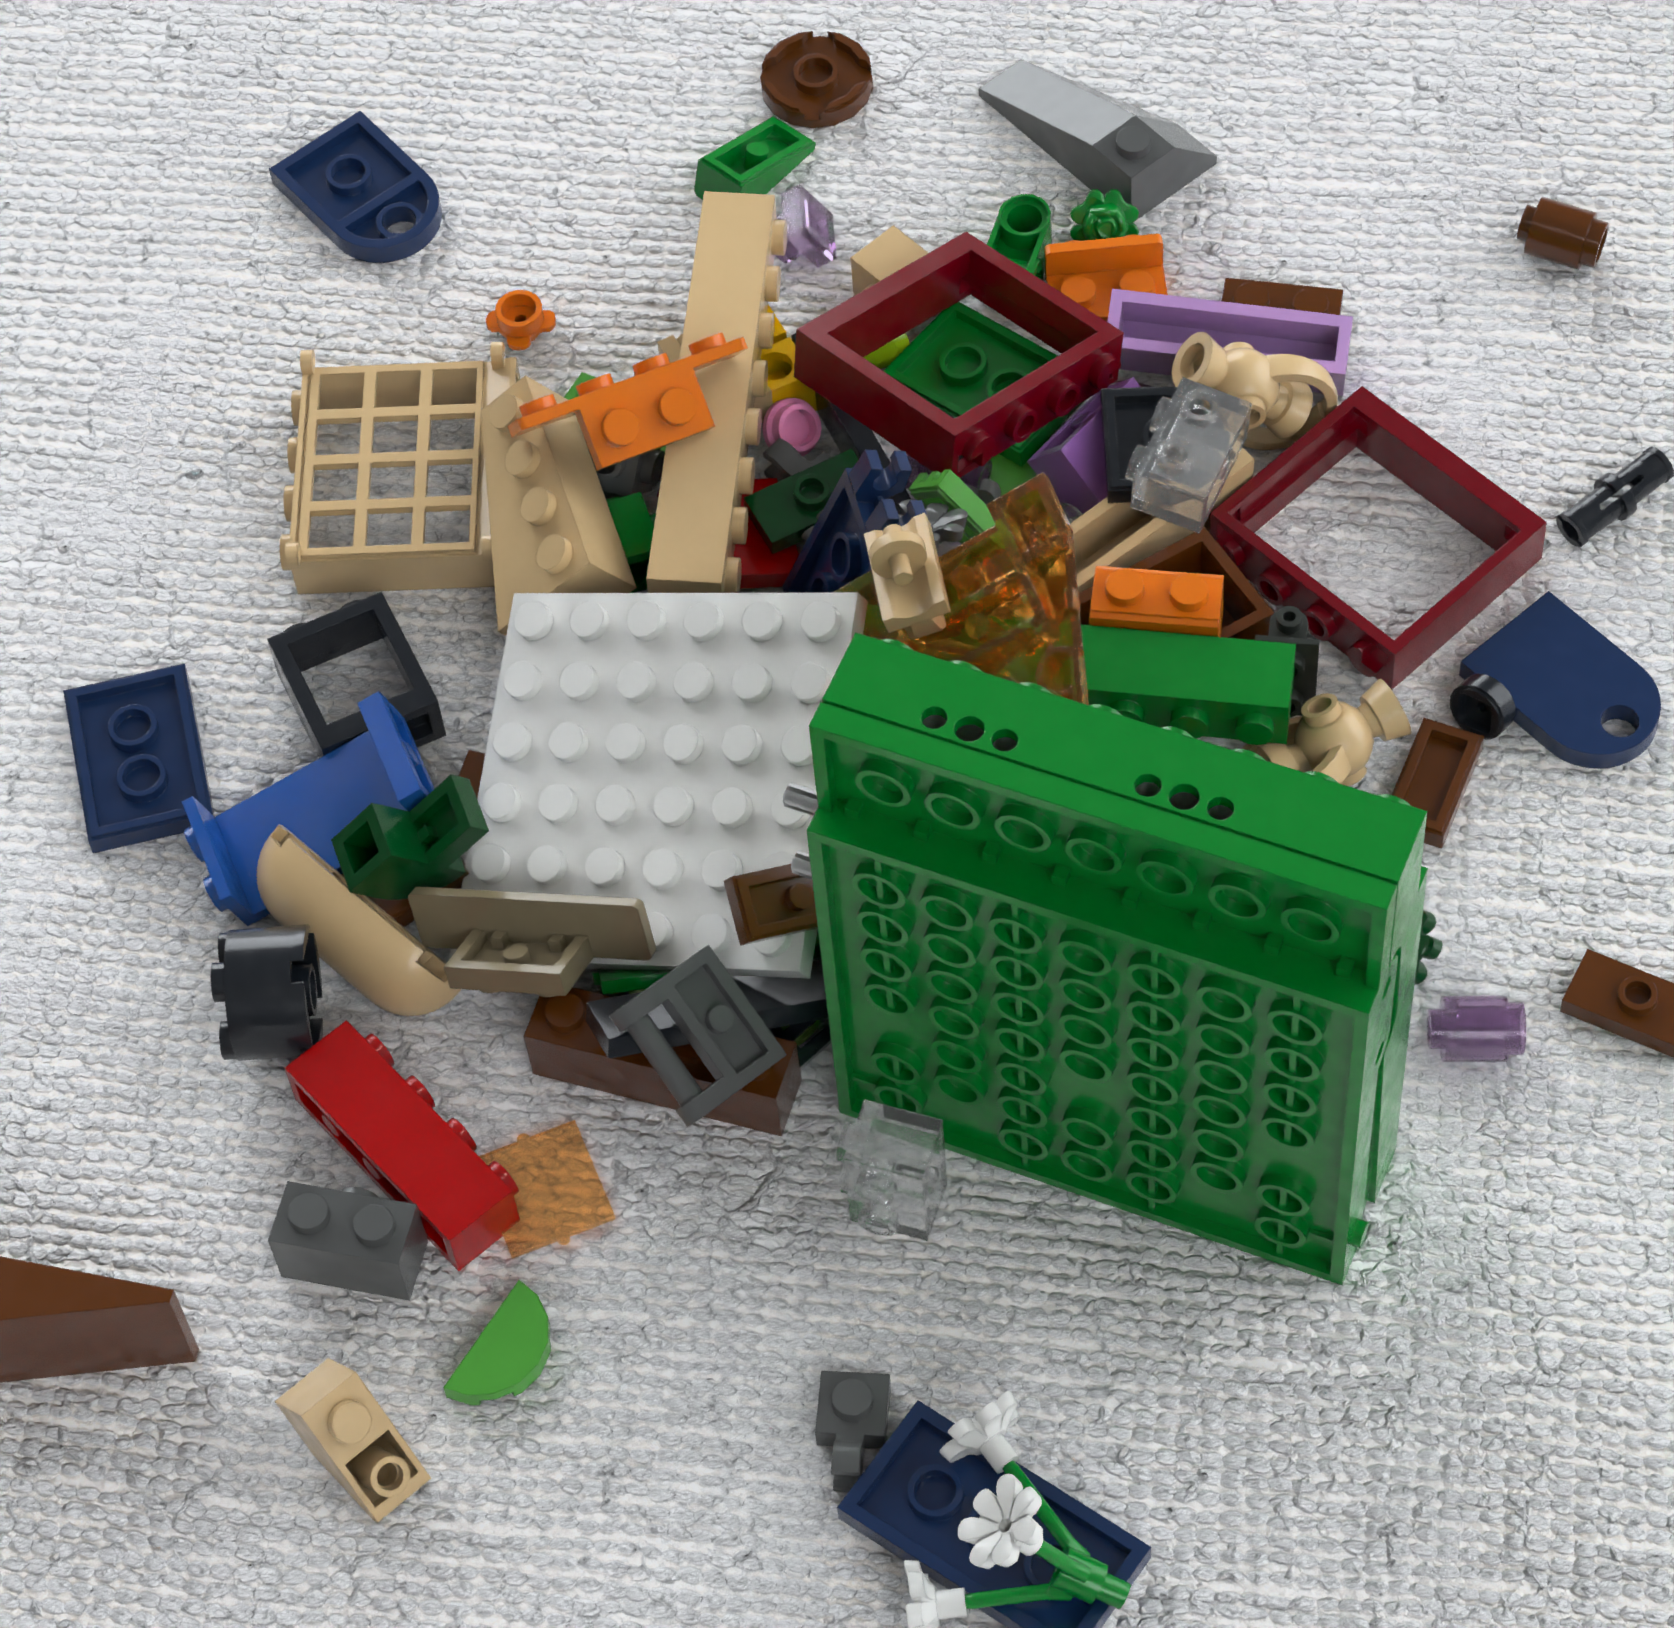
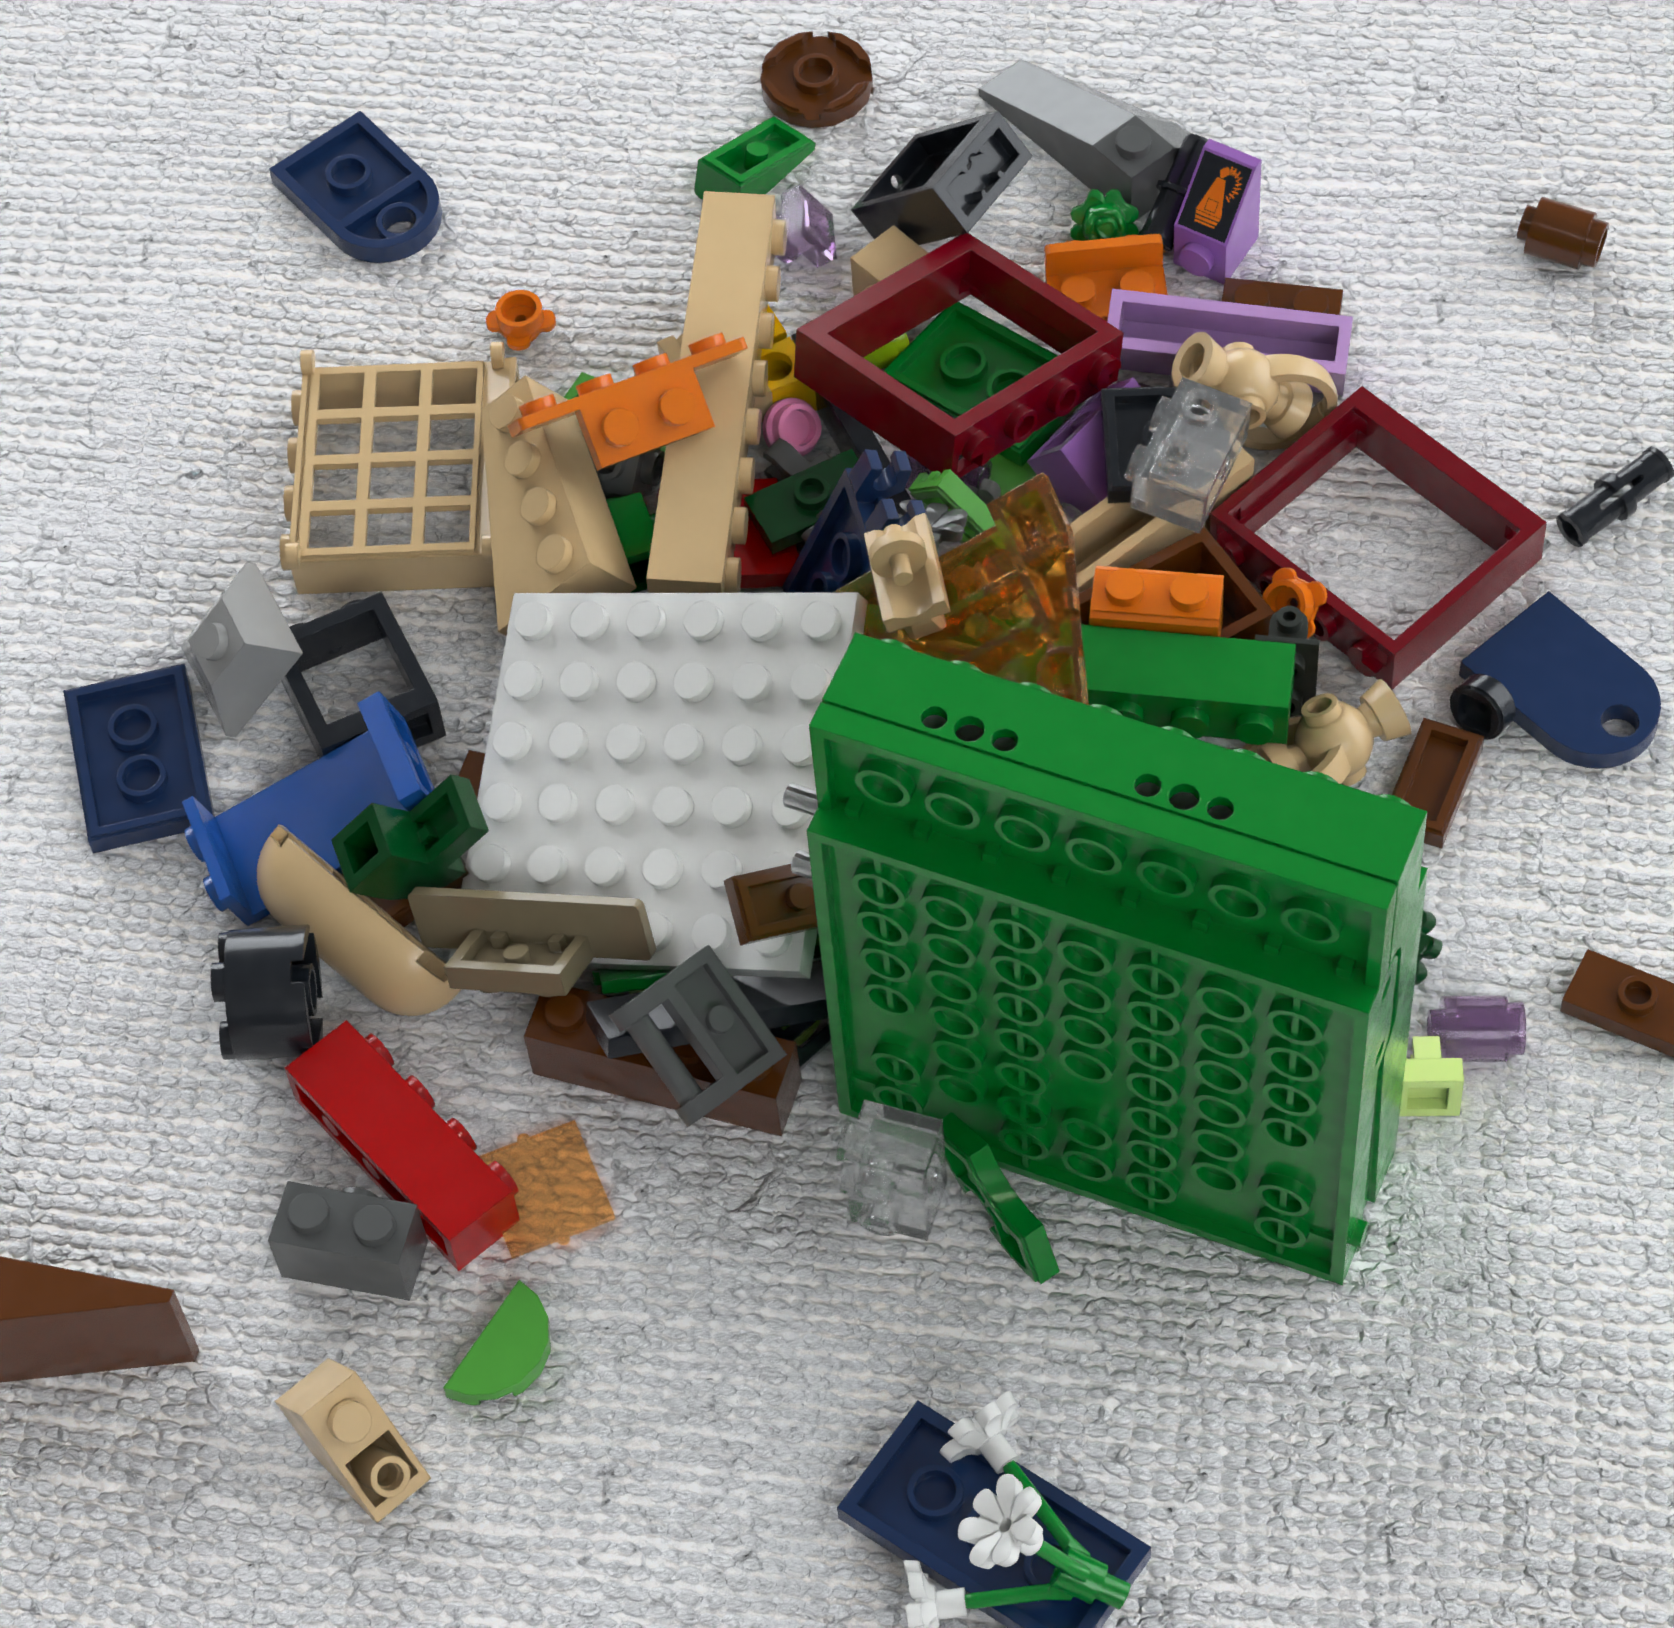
(241, 649): none -> light grey slope
(851, 1418): dark grey plate -> none
(944, 180): none -> black window
(1013, 1222): none -> green tile
(1023, 232): green piece -> none
(1173, 190): none -> black axle
(1218, 213): none -> slope
(1286, 586): none -> orange plate
(1431, 1082): none -> yellowish green tile

